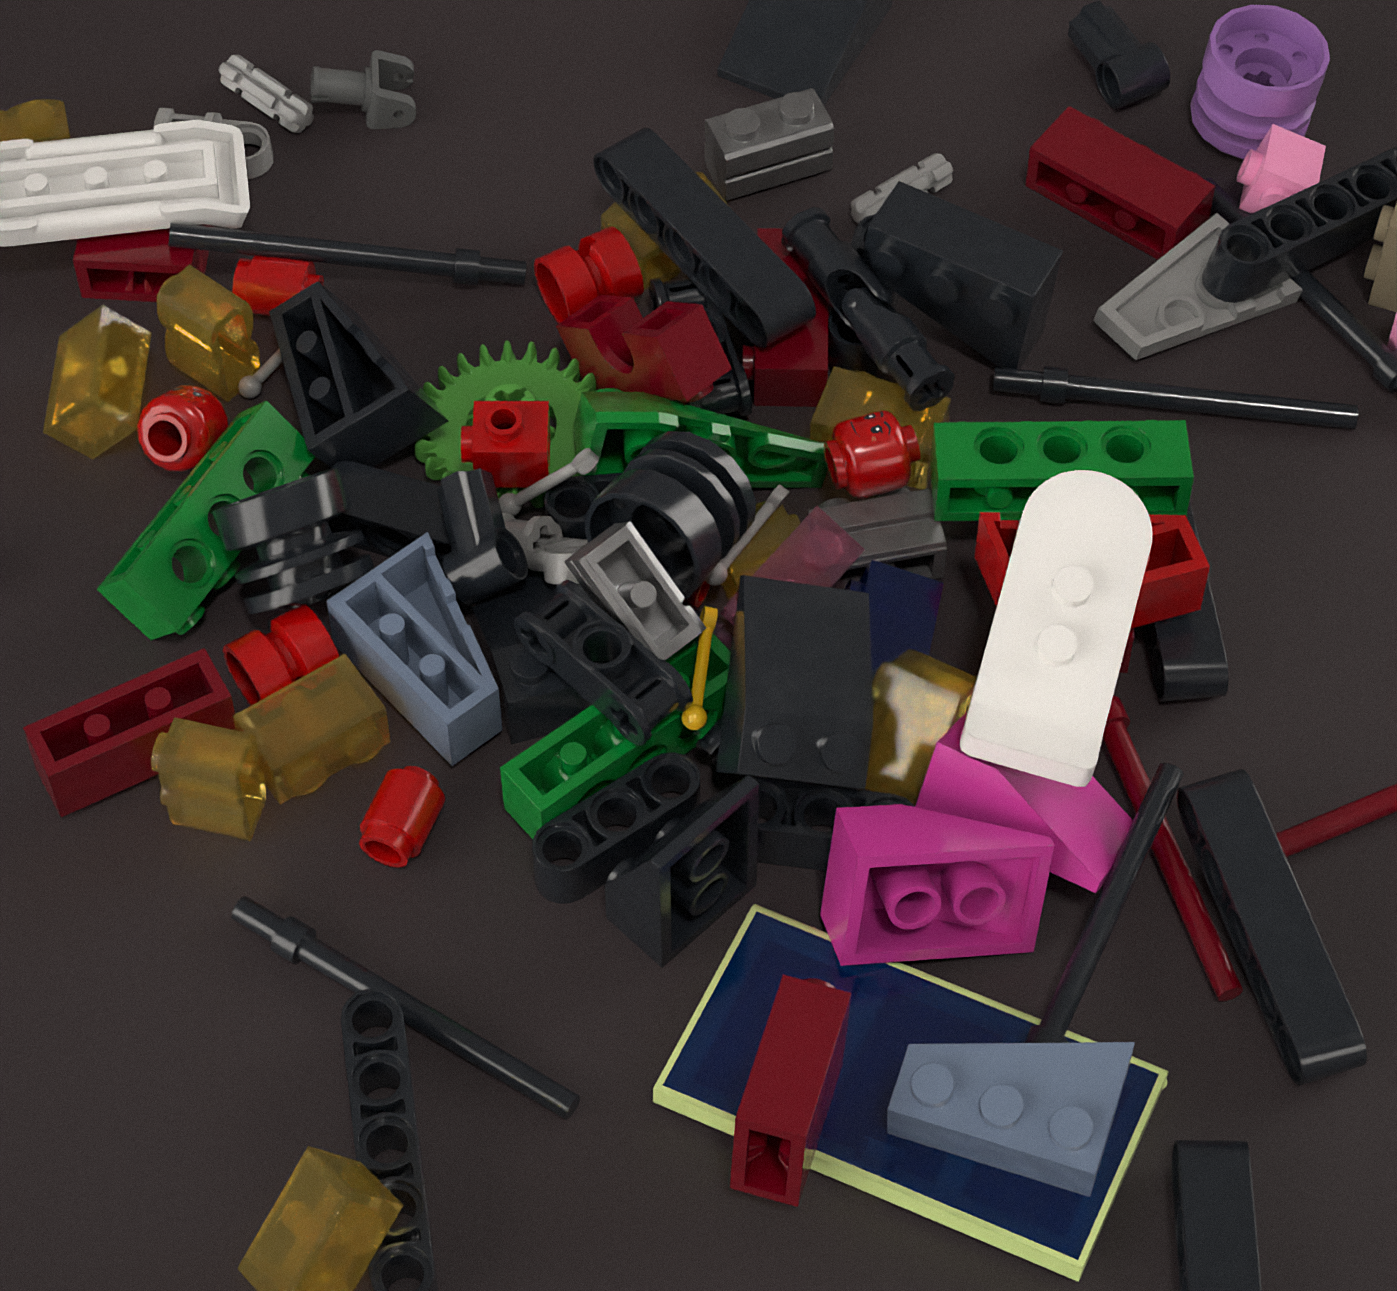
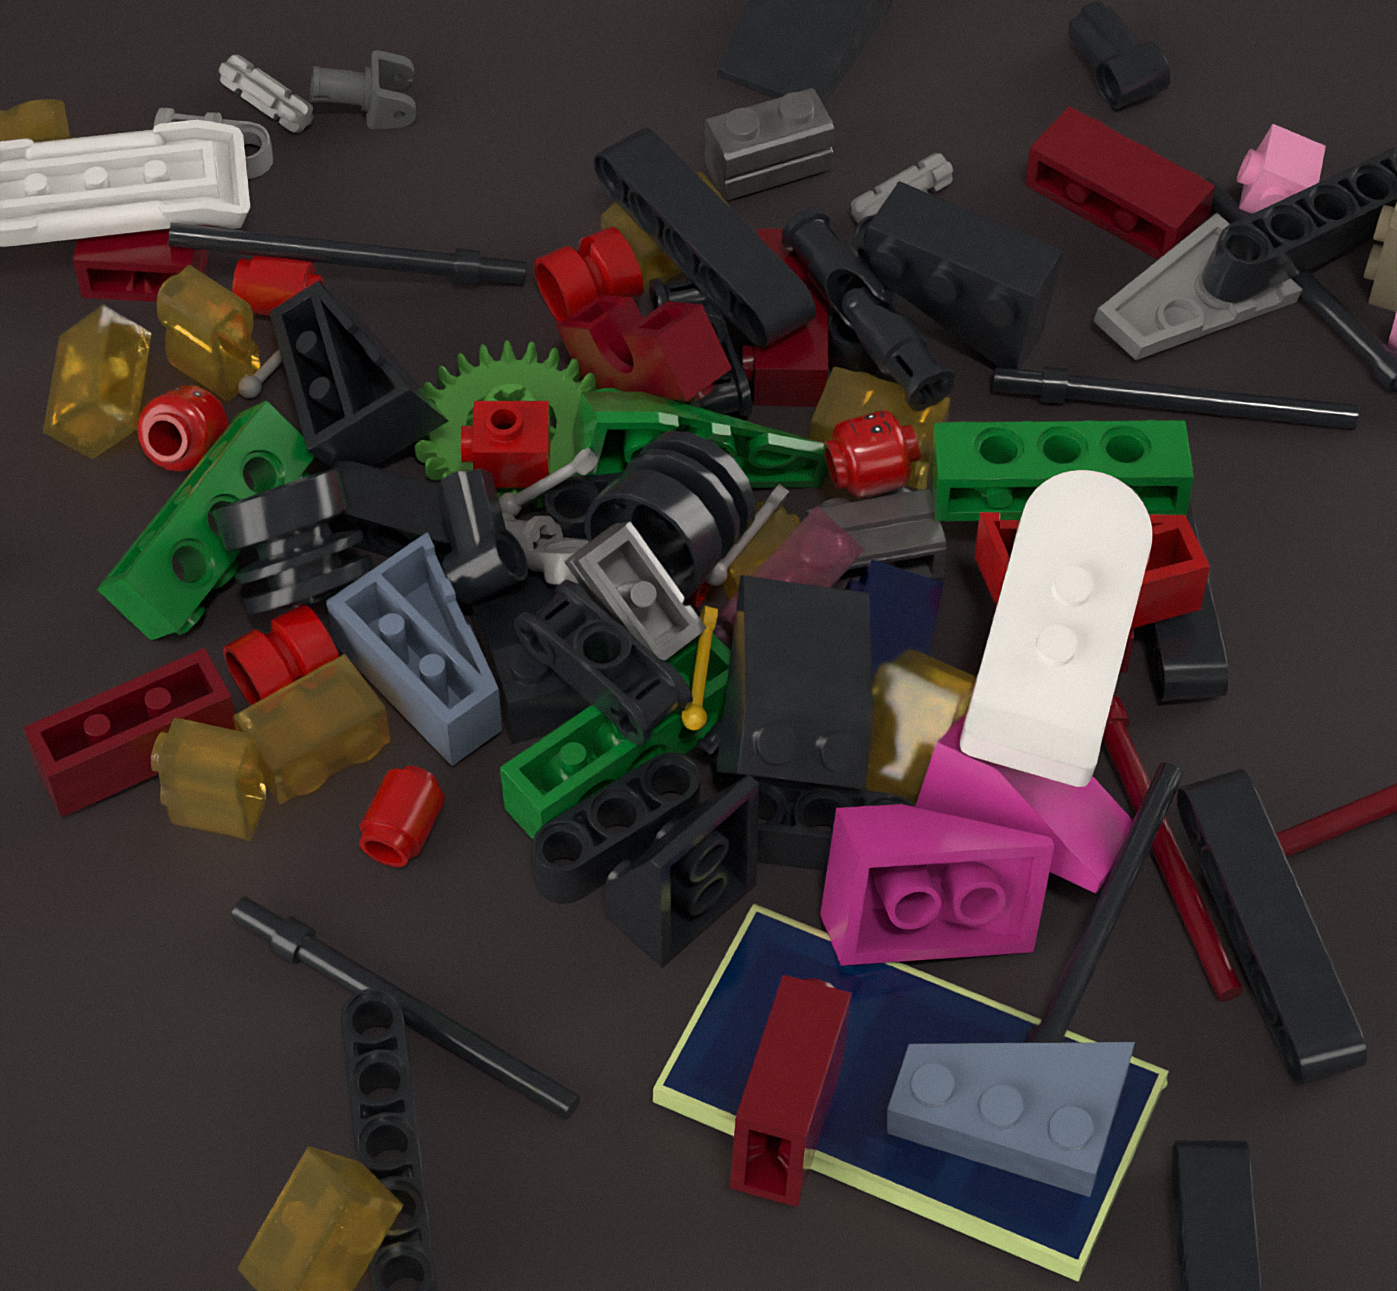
(1256, 73): medium lavender wheel -> none

